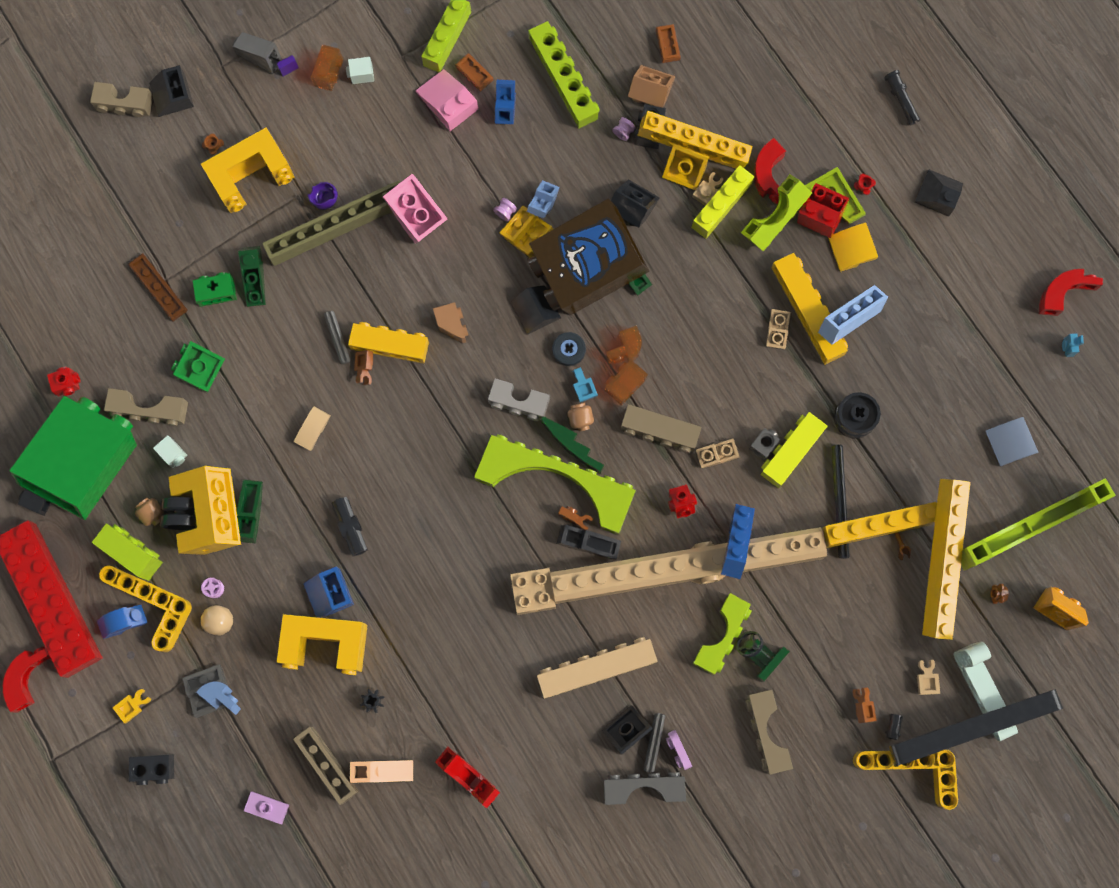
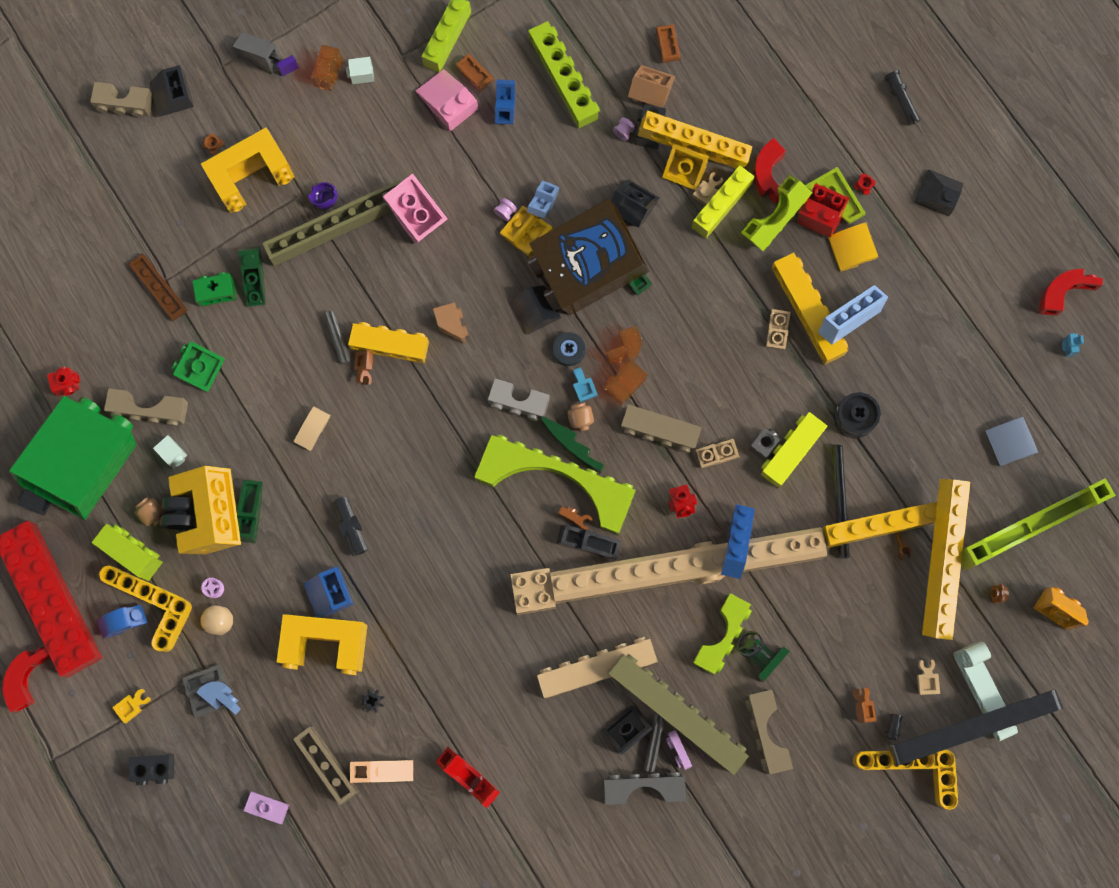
(677, 713): none -> olive brick

